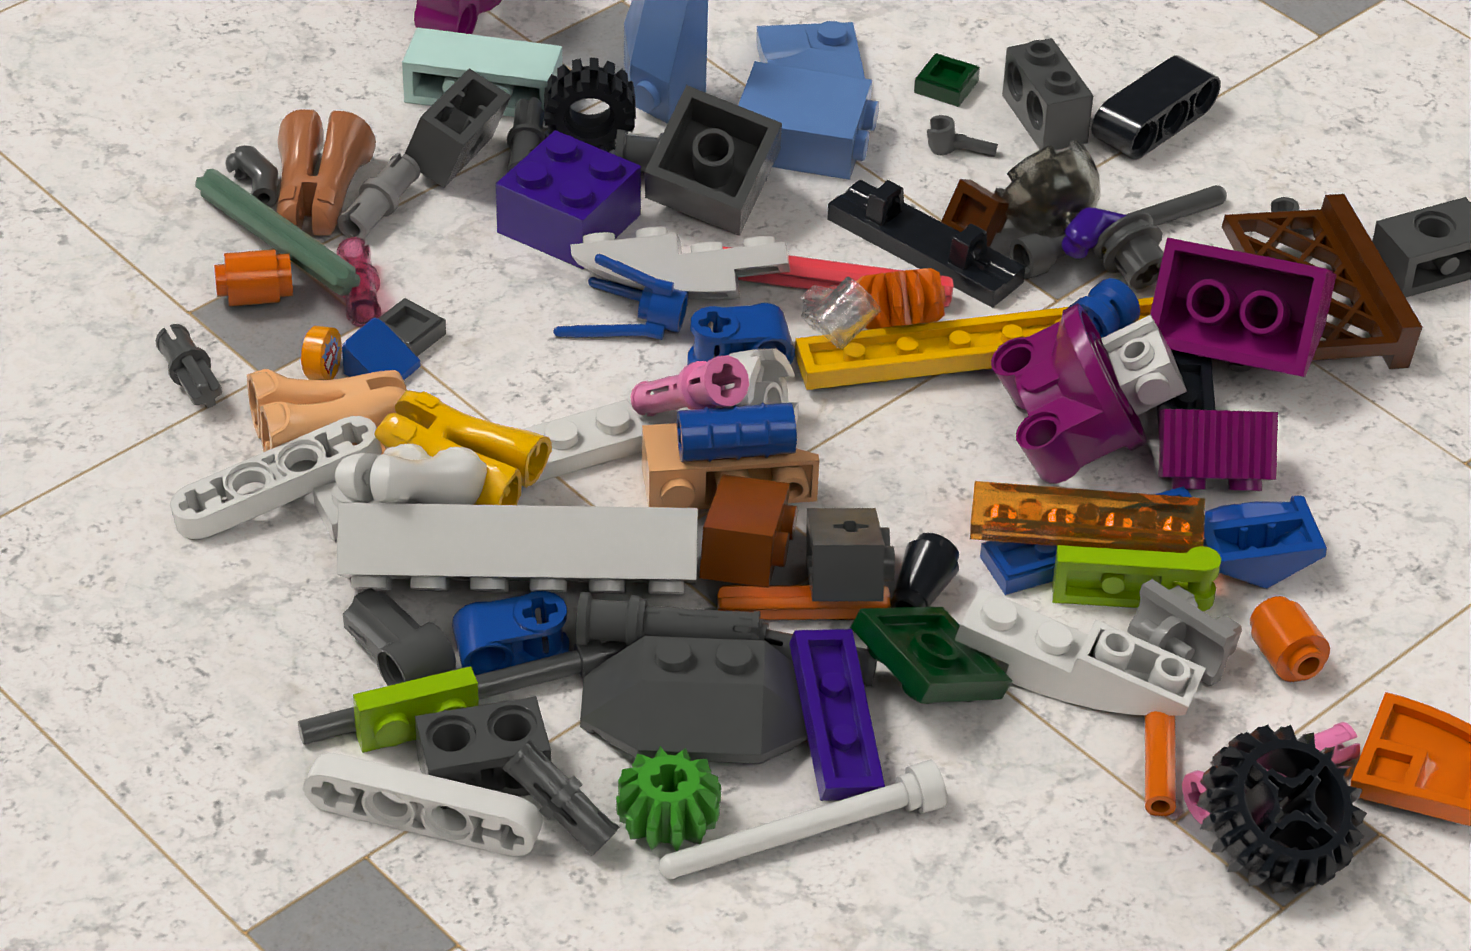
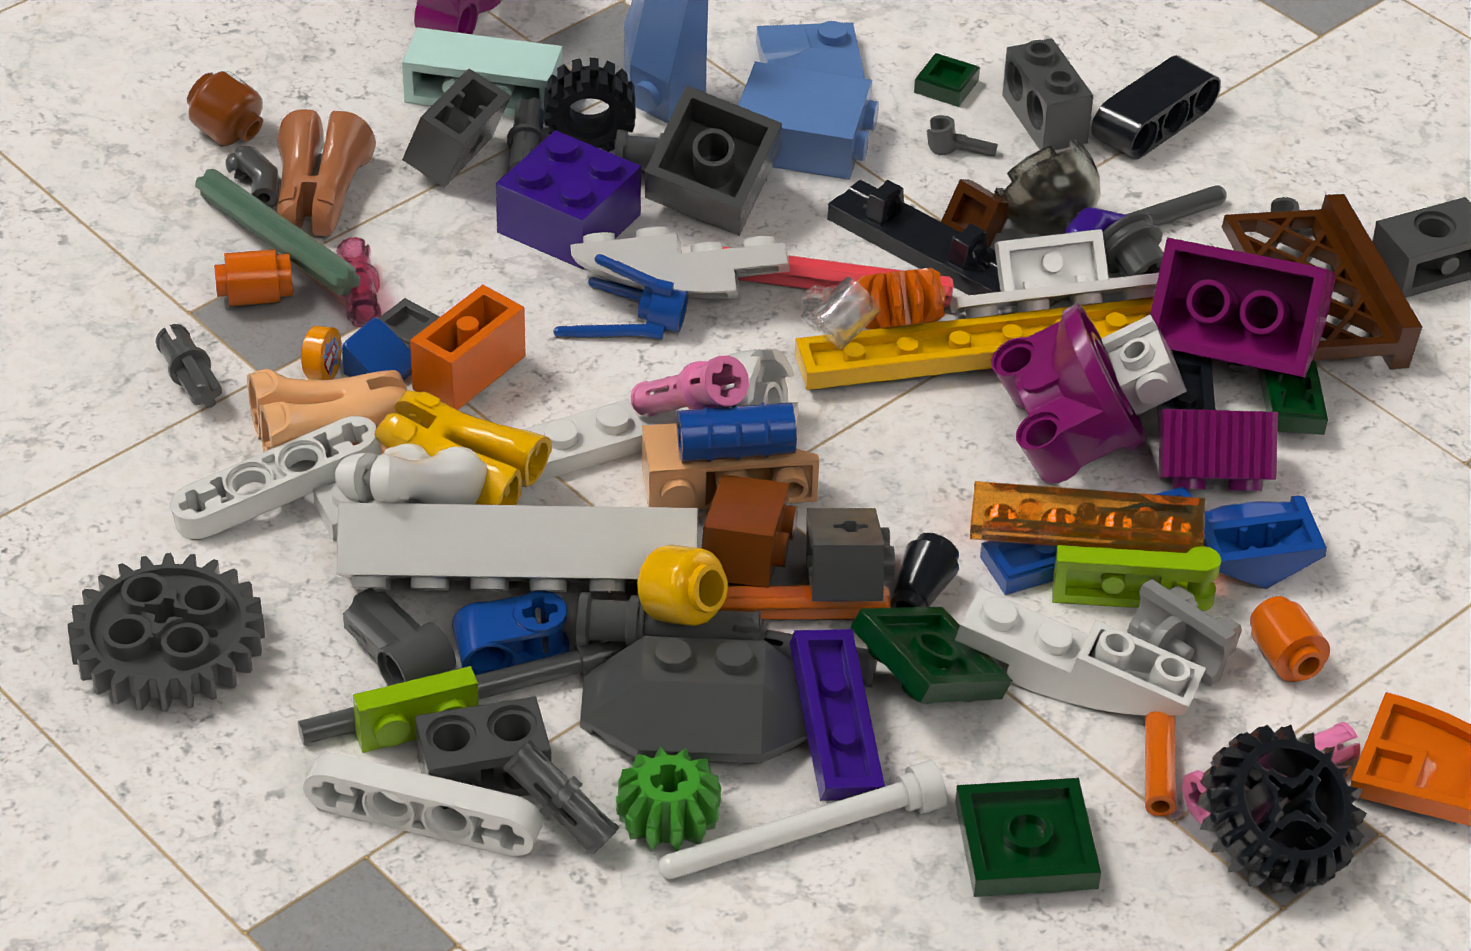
(166, 631): none -> dark grey gear
(225, 108): none -> dark orange head
(379, 196): light grey pin -> none
(468, 347): none -> orange brick
(682, 585): none -> yellow head
(739, 330): blue piece -> none
(1027, 837): none -> dark green plate
(1053, 270): none -> white bracket
(1105, 301): blue wheel -> none
(1296, 400): none -> dark green plate

